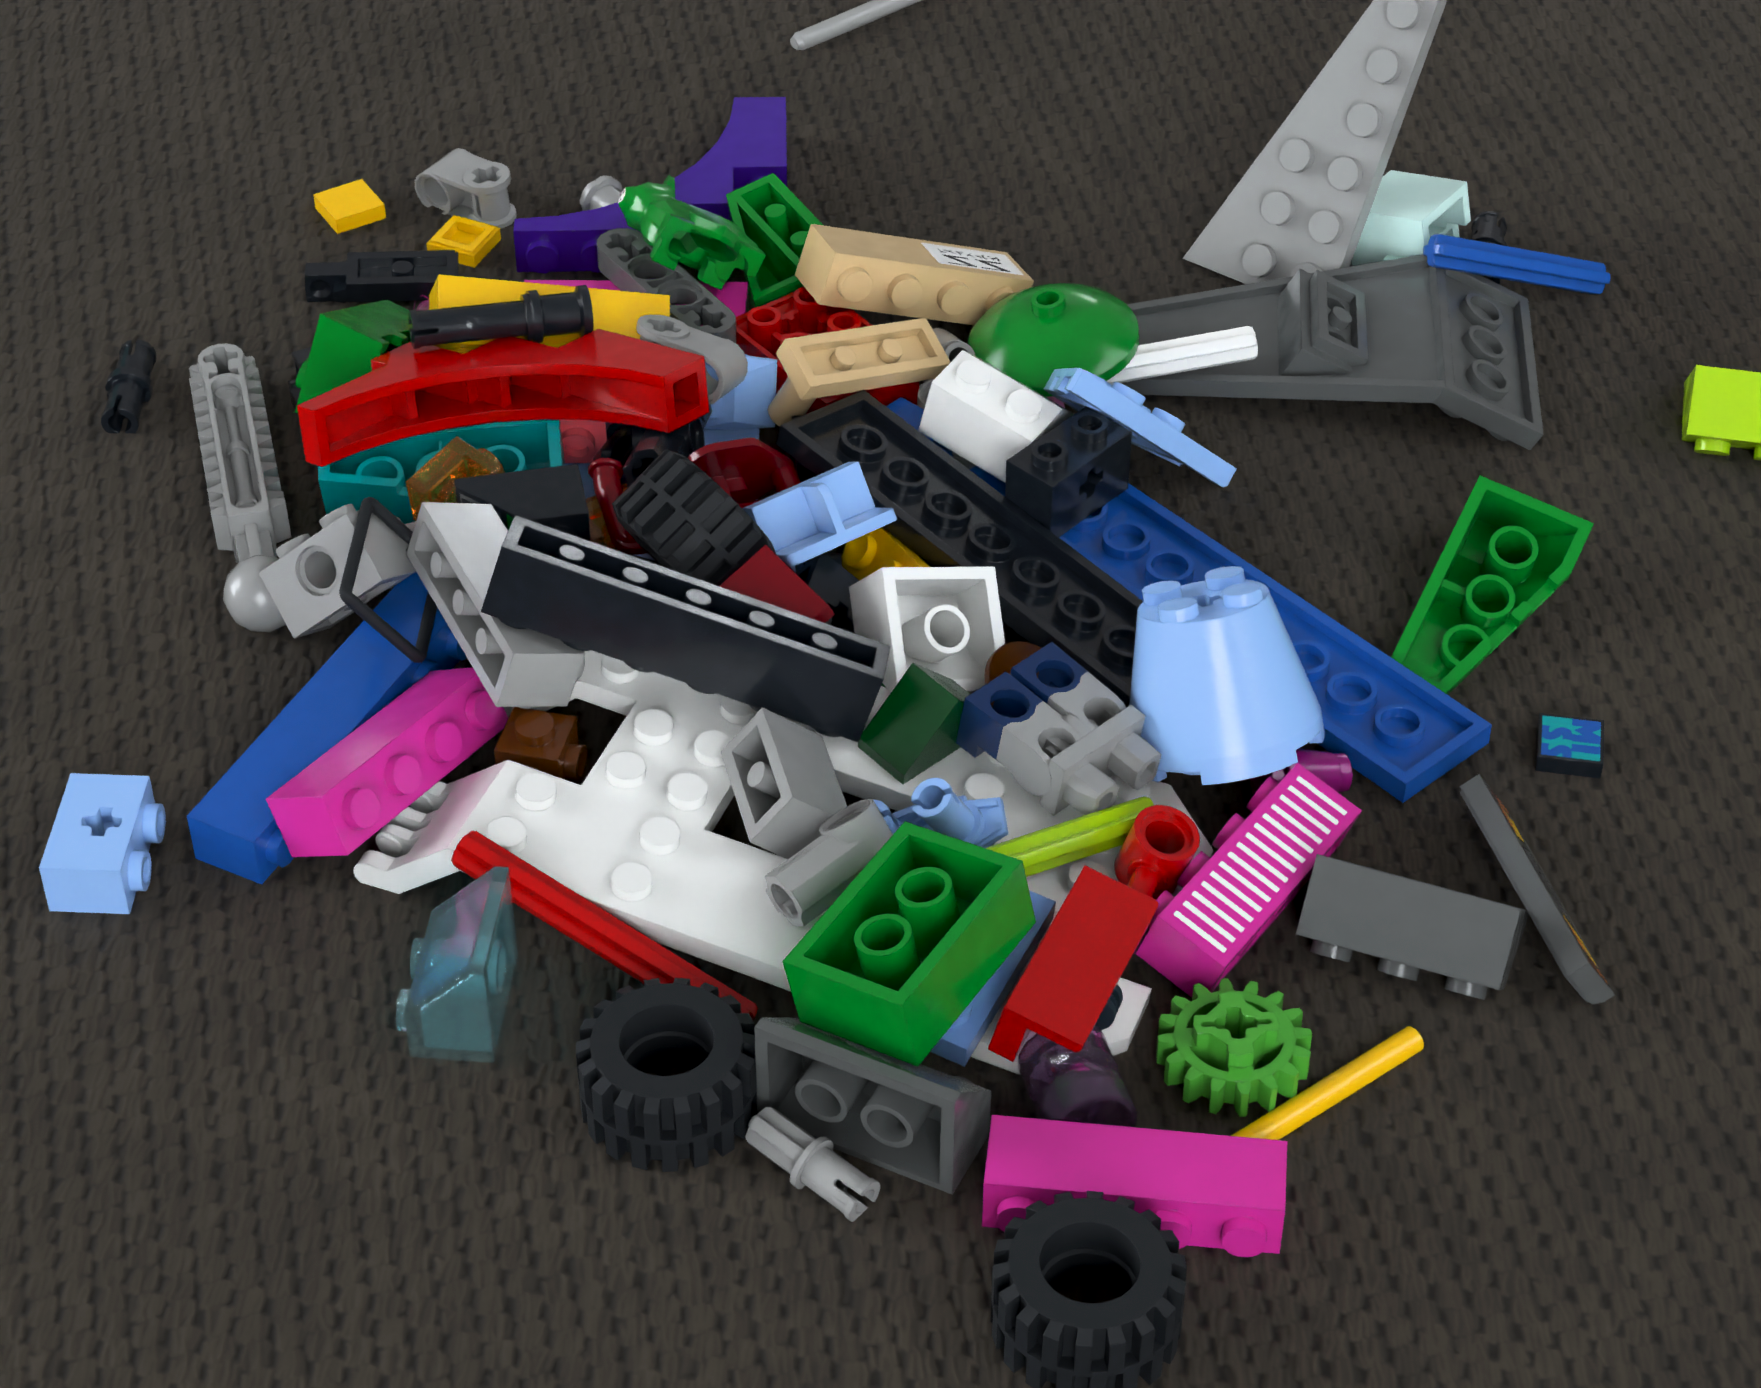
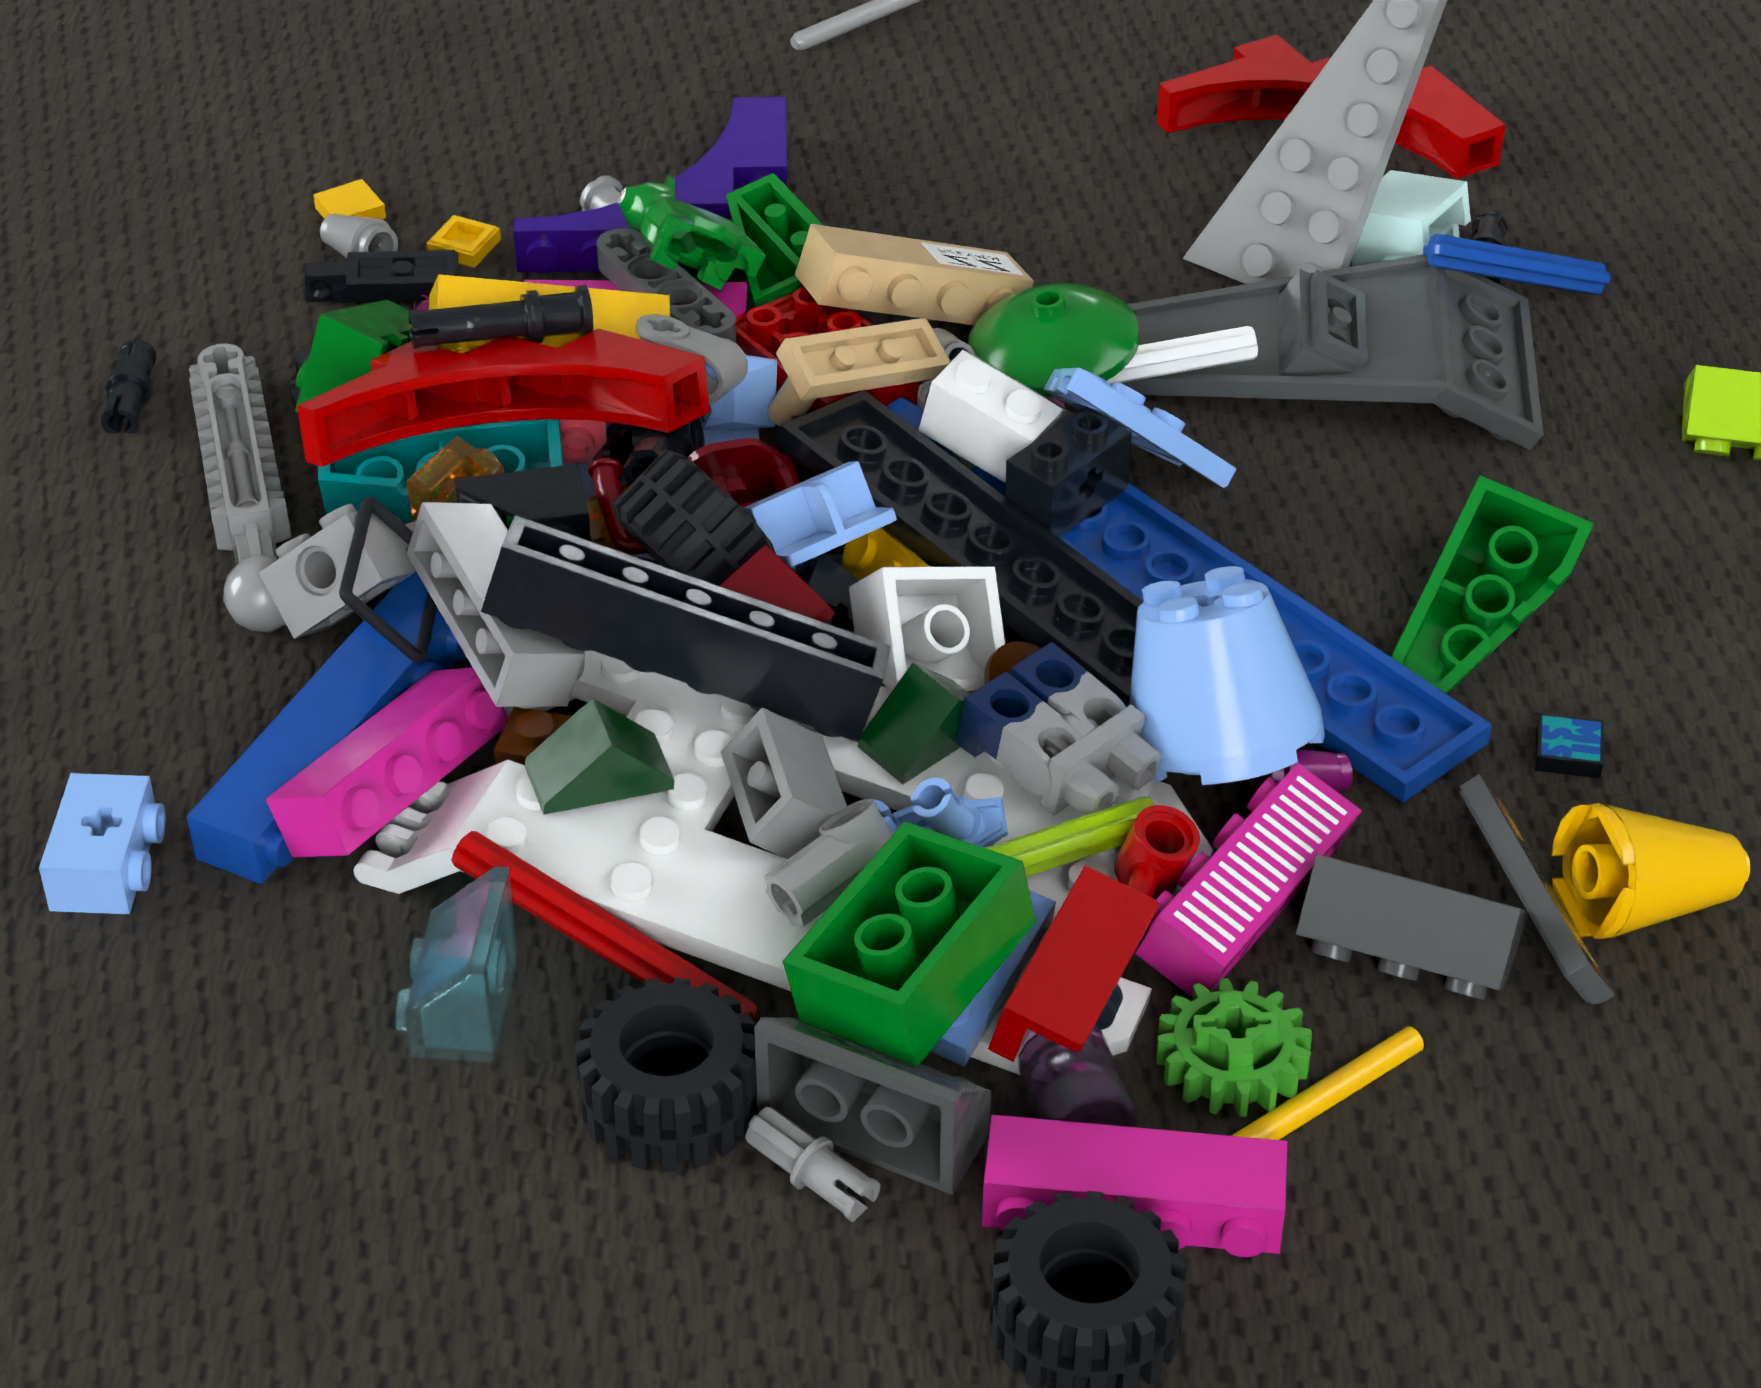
(357, 234): none -> light grey cone
(468, 188): light grey piece -> none
(596, 761): none -> dark green slope
(1272, 77): none -> red arch
(1641, 869): none -> yellow cone

